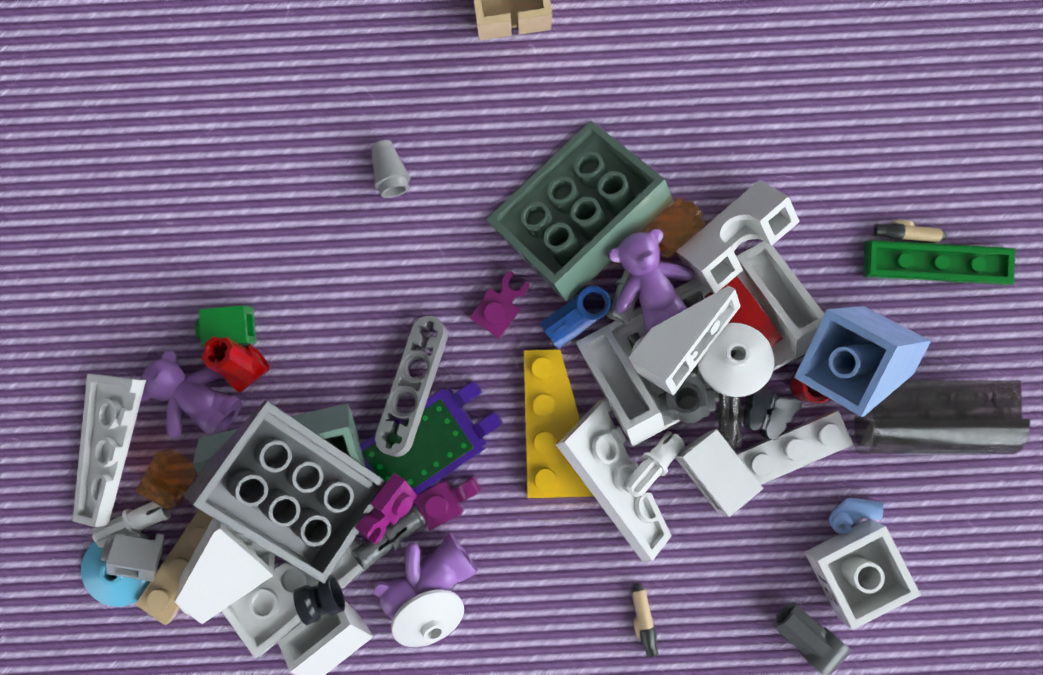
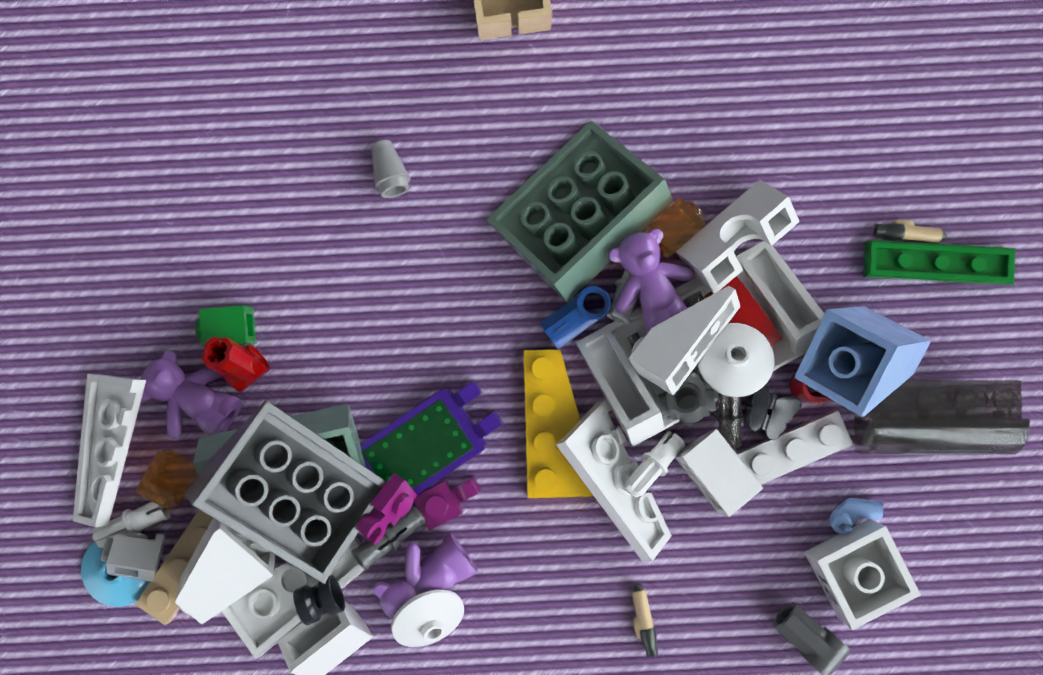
(405, 384): light grey beam -> none
(497, 310): magenta plate -> none

